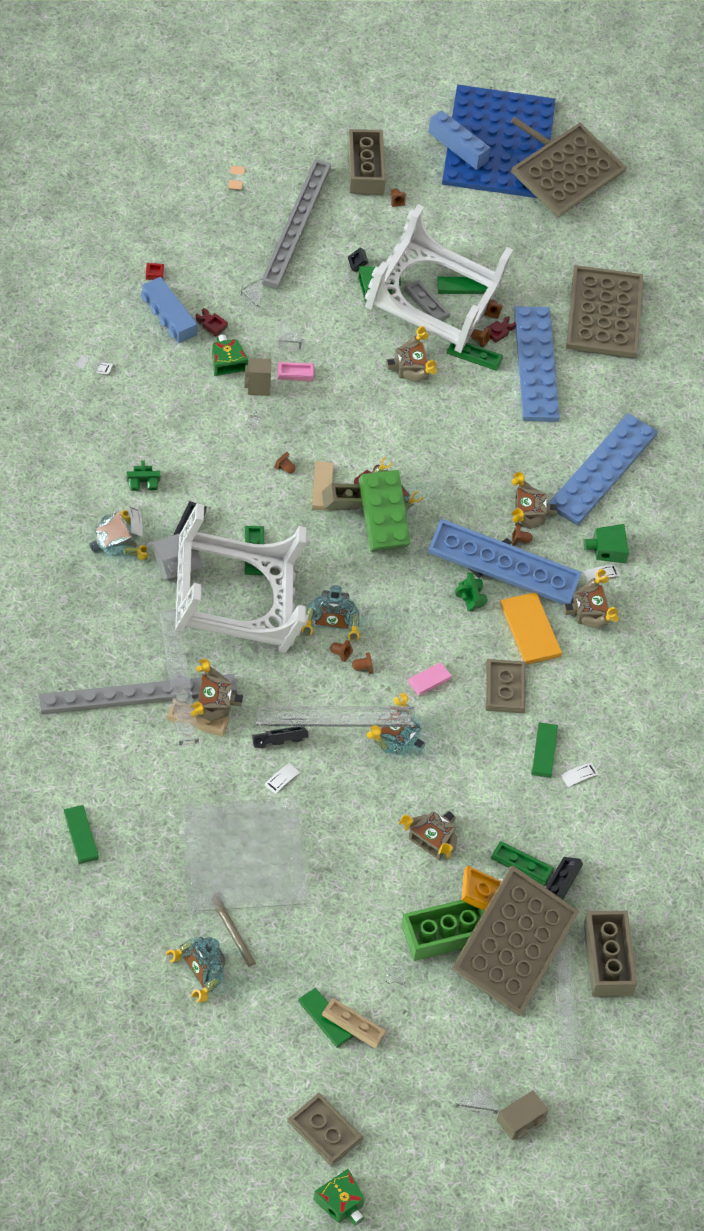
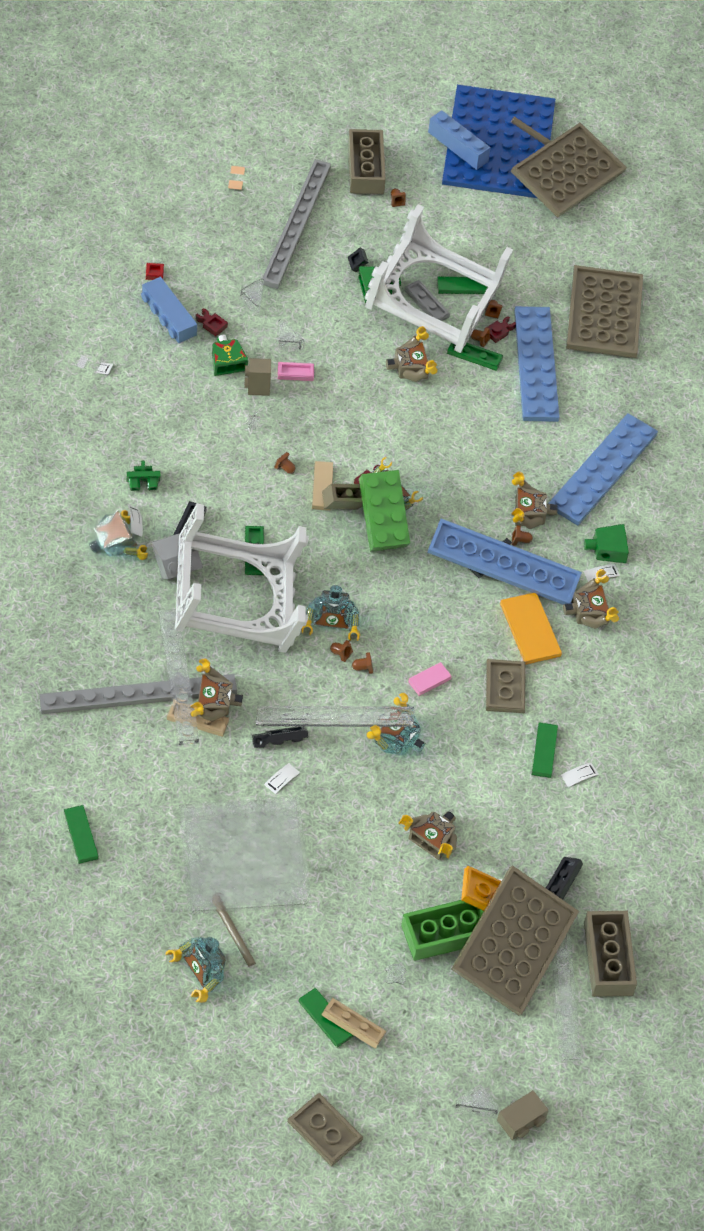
(341, 1198): green torso -> none
(469, 592): green hips -> none
(527, 864): green tile -> none

